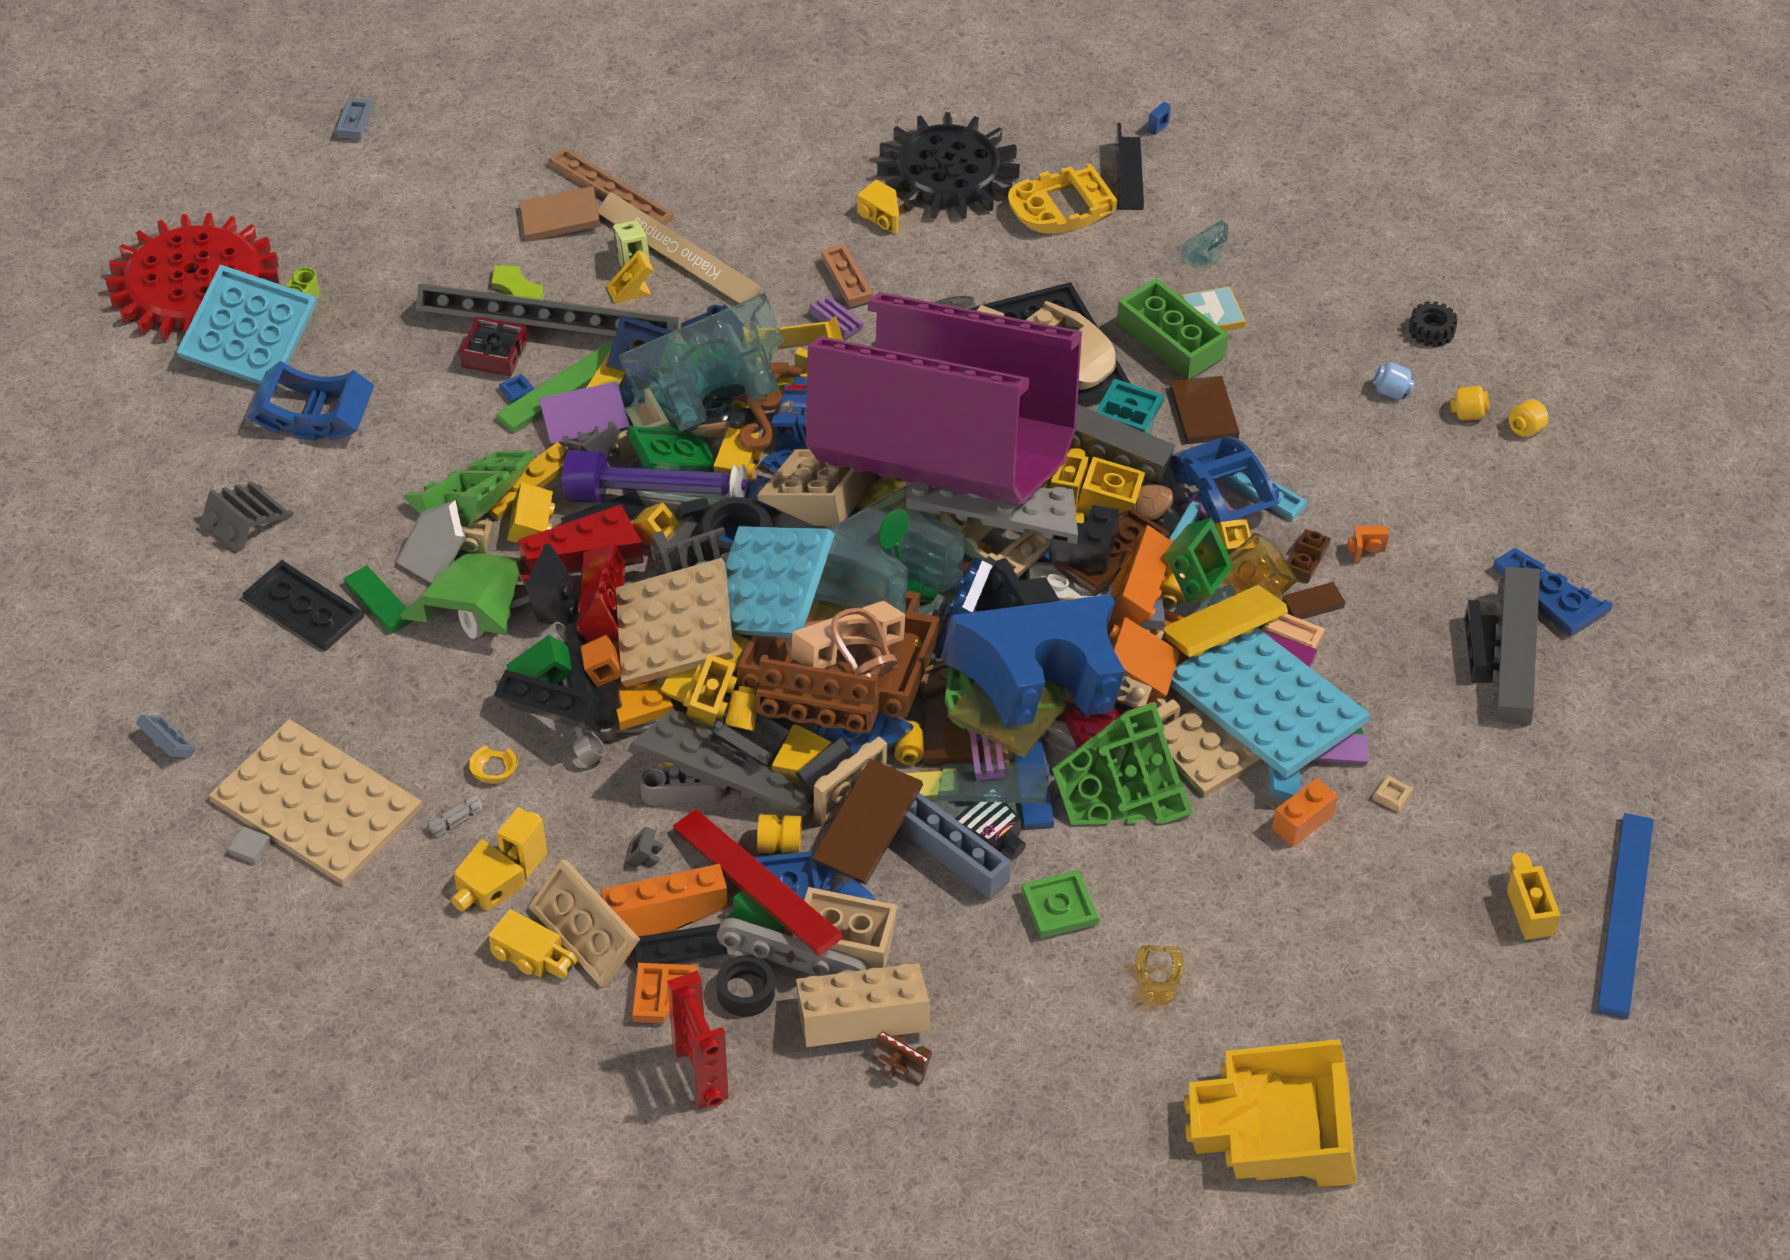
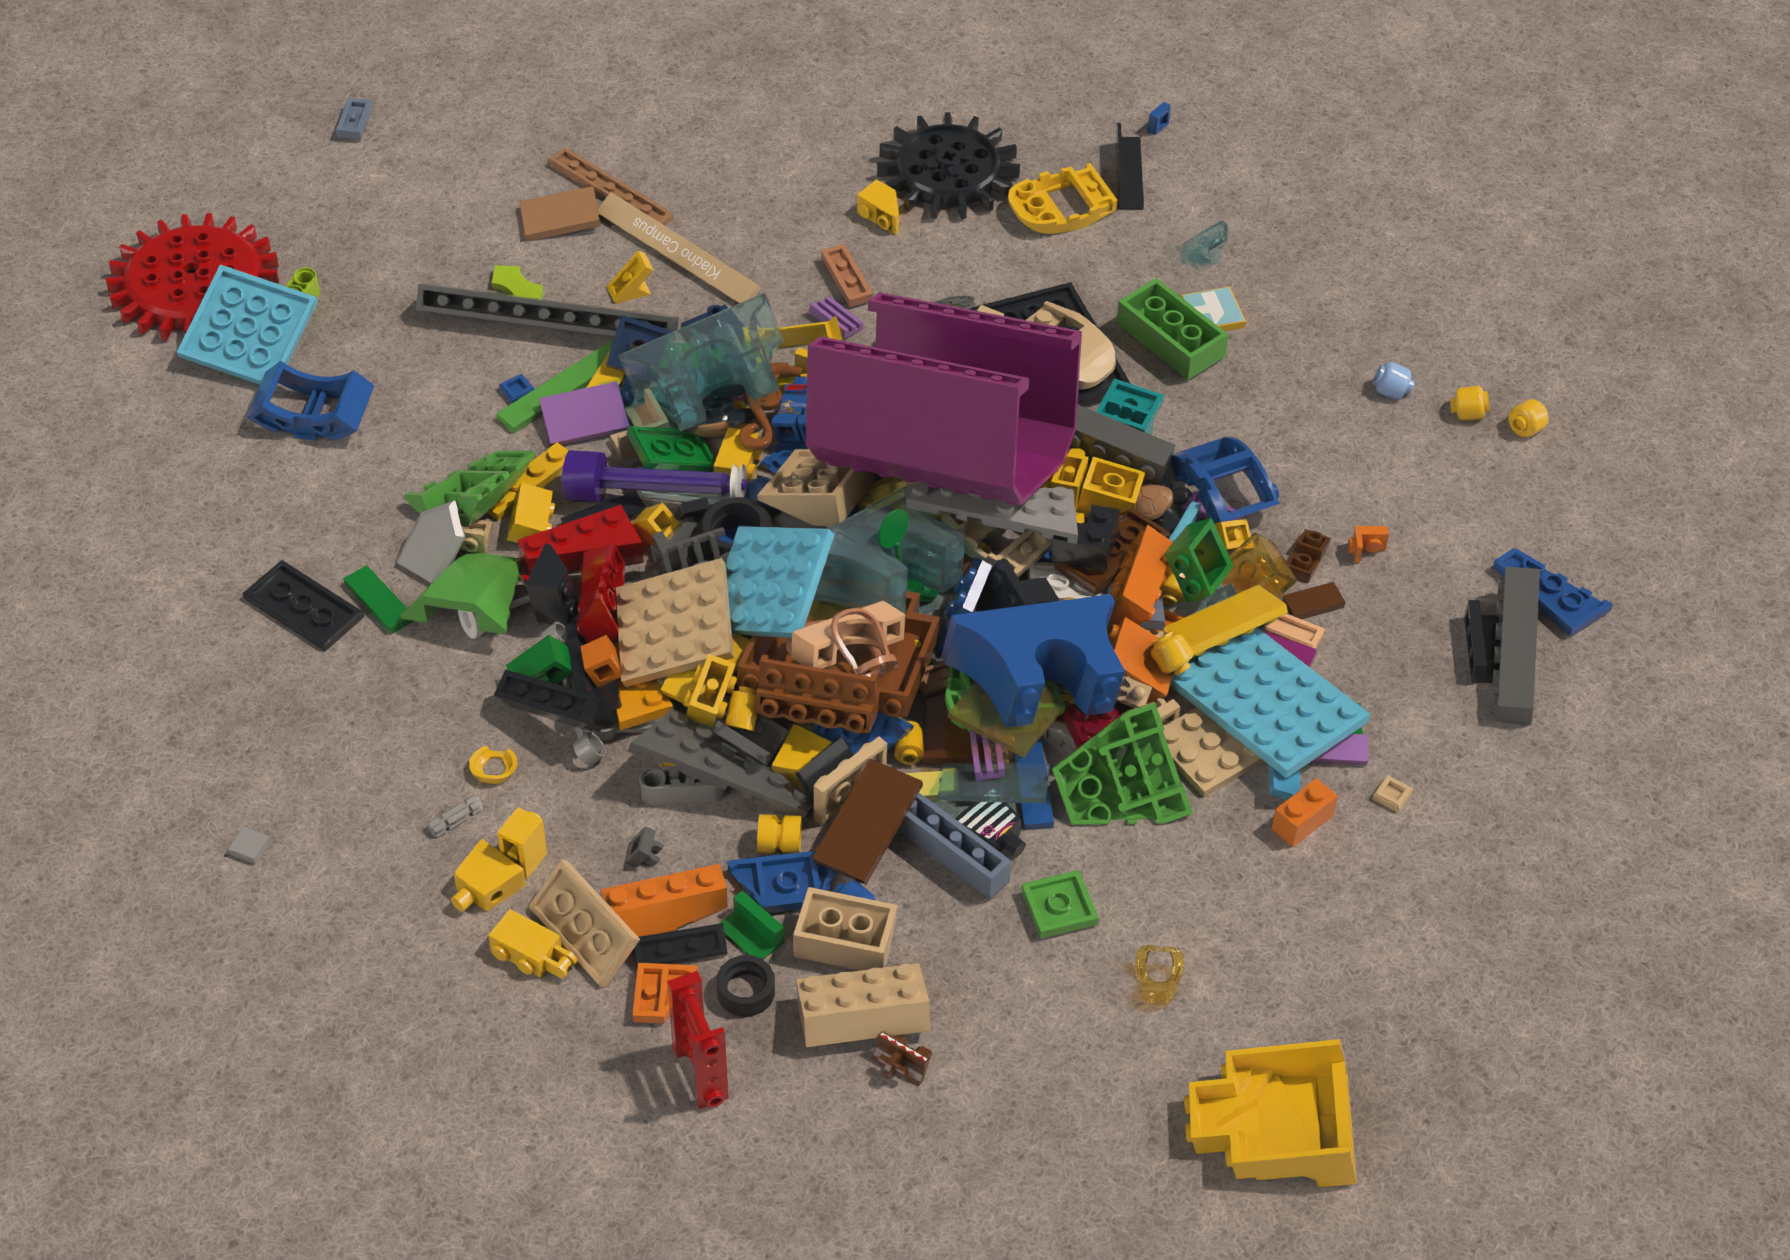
(165, 736): sand blue plate -> none
(236, 510): dark grey plate -> none
(316, 802): tan plate -> none
(493, 346): piece -> none
(595, 441): dark grey slope -> none
(629, 239): yellowish green torso -> none
(758, 882): red tile -> none
(776, 946): light grey piece -> none
(1172, 653): none -> yellow head
(1204, 409): reddish brown tile -> none
(1290, 503): medium azure tile -> none
(1433, 334): black tyre -> none
(1531, 898): yellow brick -> none
(1625, 916): blue tile -> none

